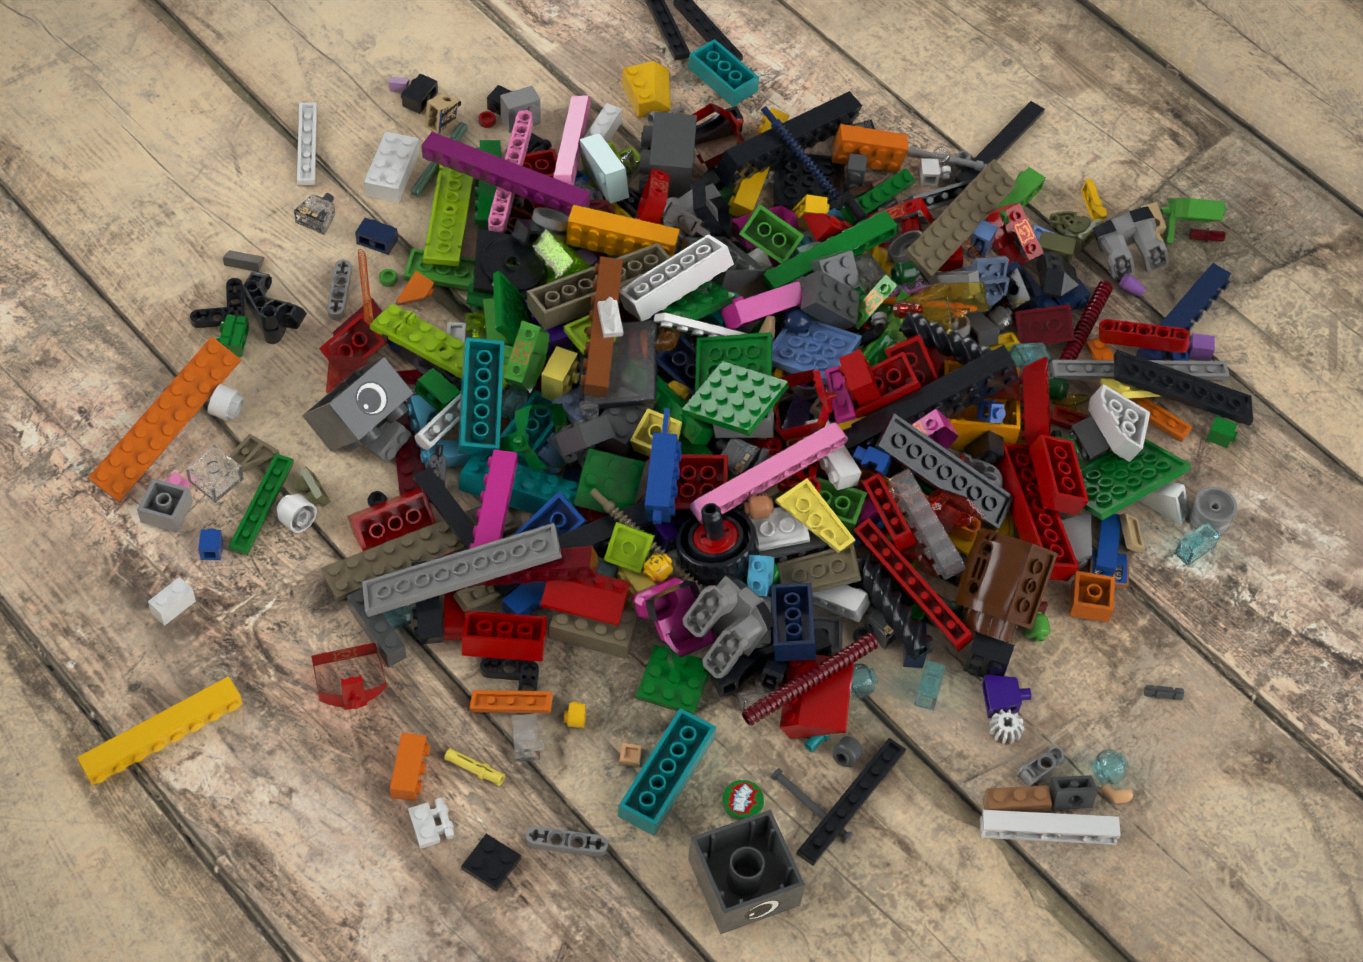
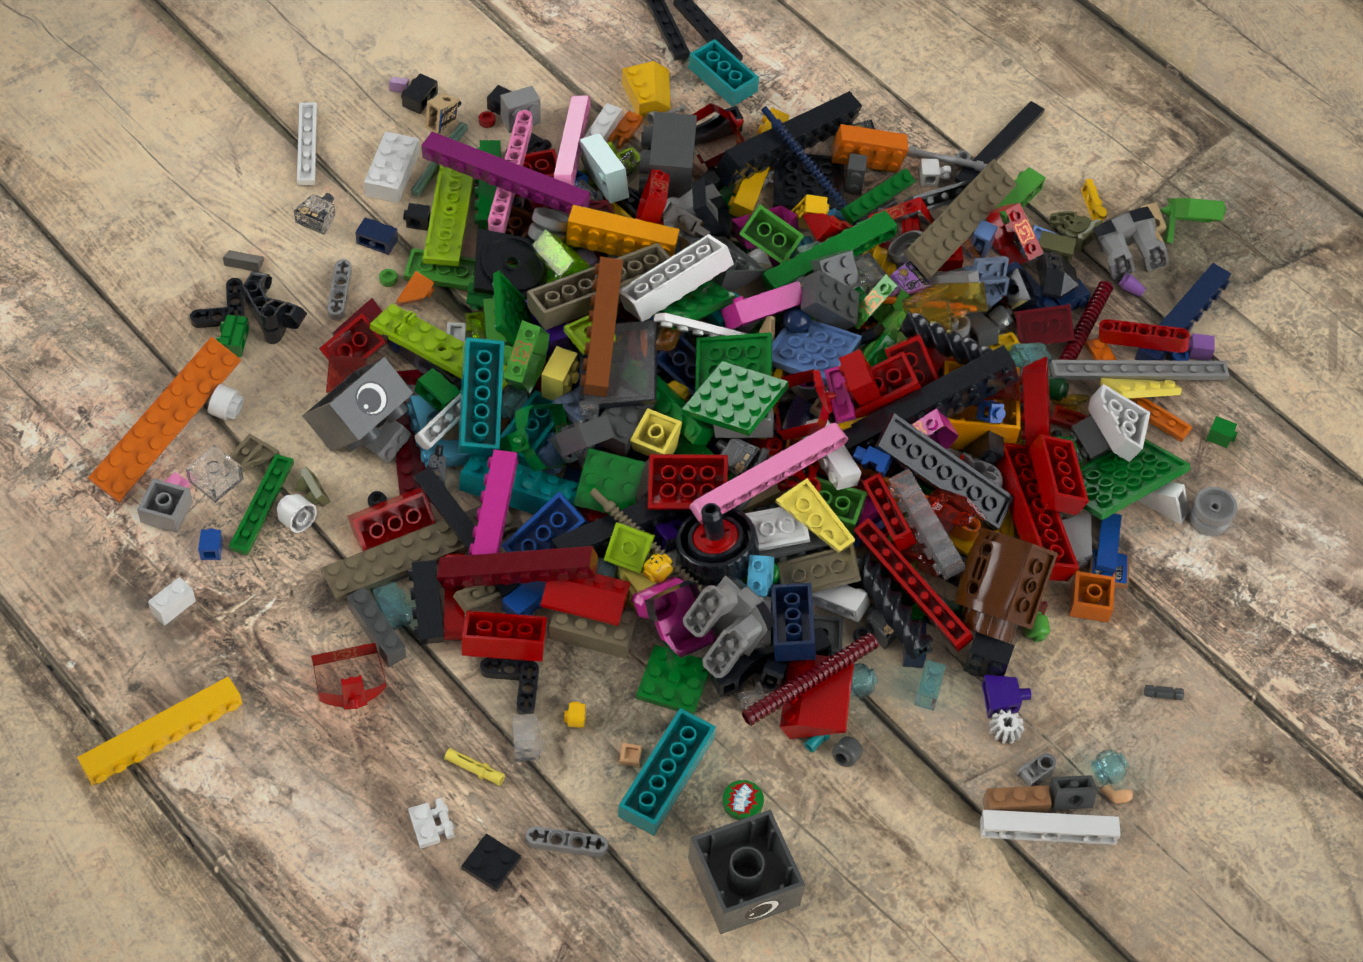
(363, 284): orange piece -> none
(409, 766): orange brick -> none
(417, 216): none -> black brick
(461, 569): light grey plate -> none
(511, 701): orange plate -> none
(526, 232): black brick -> none
(610, 318): white tile -> none
(626, 129): none -> orange hinge
(663, 474): blue piece -> none
(758, 506): nougat head -> none
(777, 775): dark grey bar -> none
(849, 199): black piece -> none
(850, 802): black tile -> none
(879, 317): light grey plate -> none
(901, 308): clear red cone -> none
(904, 272): dark green head -> none
(942, 154): clear tile -> none
(1058, 752): light grey plate -> none
(1132, 533): tan tile -> none
(1183, 387): black plate -> none
(1197, 544): clear light blue brick -> none
(1207, 235): dark red axle -> none

